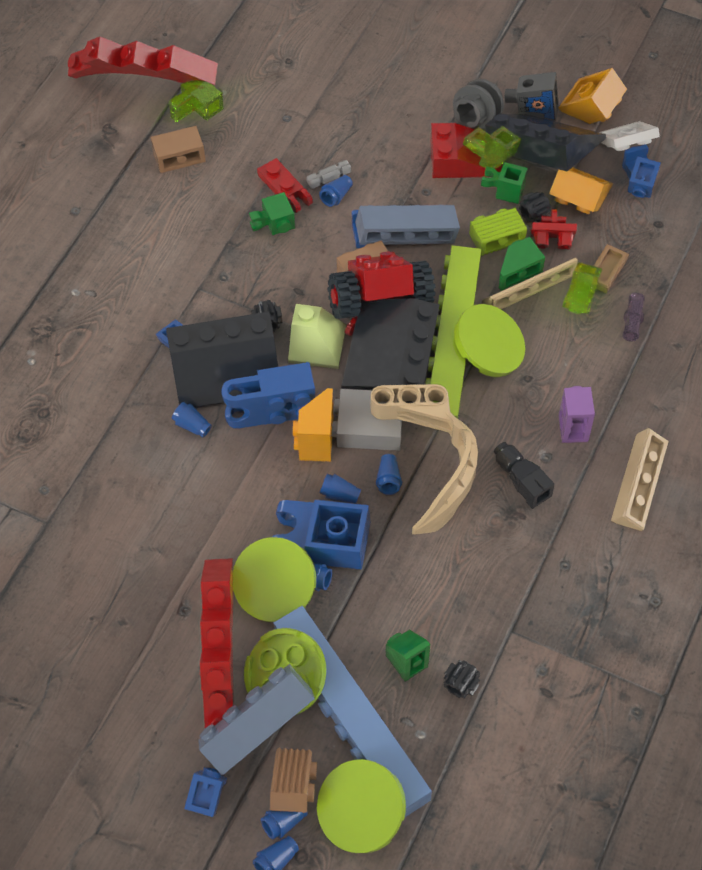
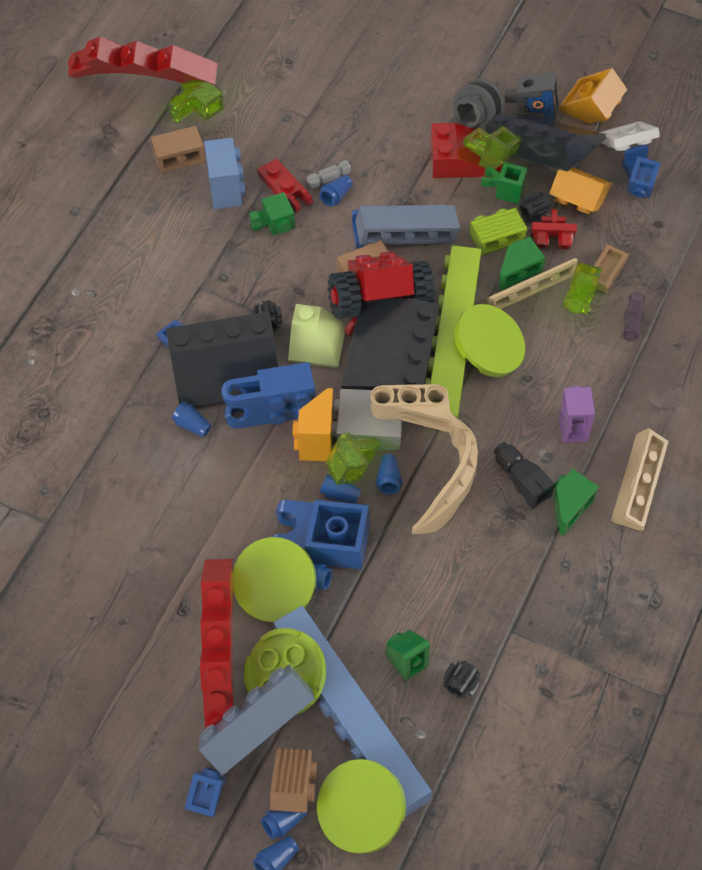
(224, 173): none -> medium blue brick
(351, 458): none -> clear neon green brick
(572, 498): none -> green slope

